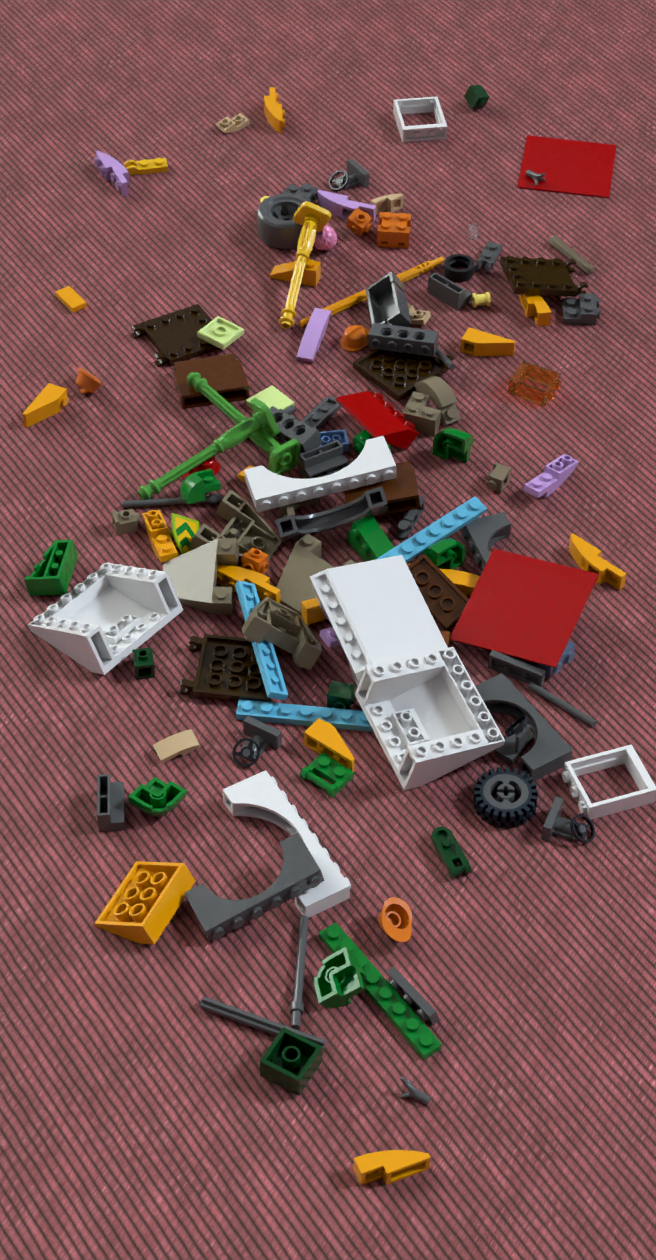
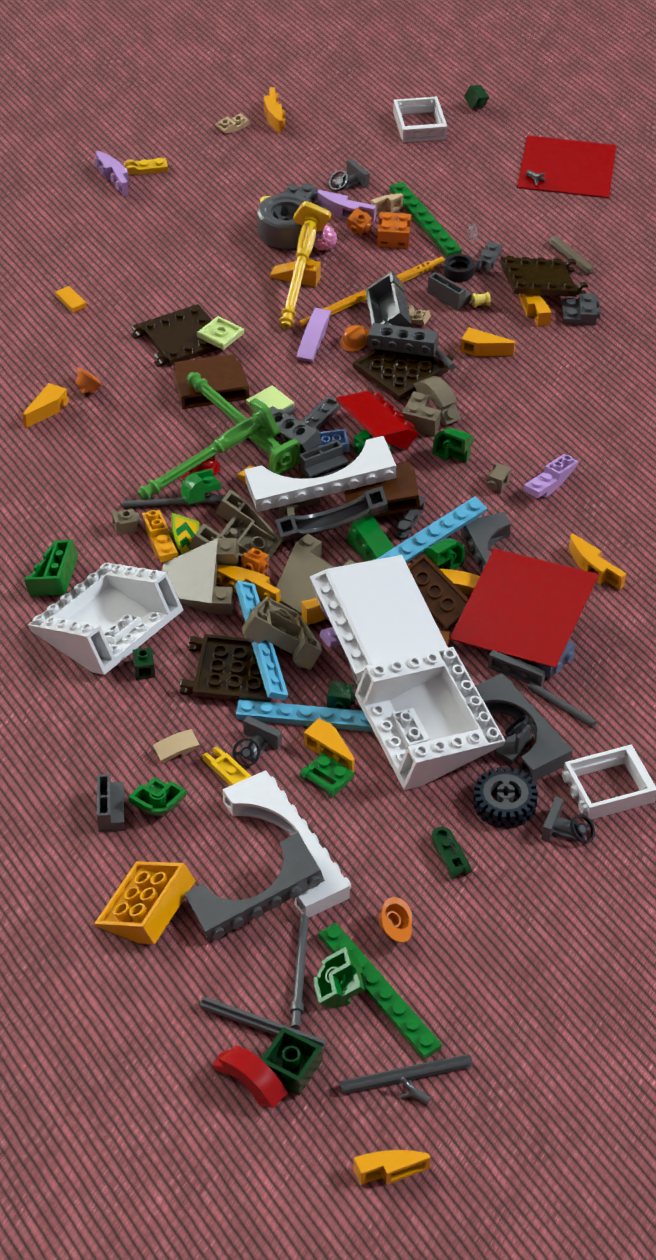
(225, 766): none -> yellow hinge
(253, 1074): none -> red arch
(409, 1073): none -> dark grey axle
(412, 996): dark grey plate -> none
(426, 220): none -> green plate
(537, 374): clear orange window -> none

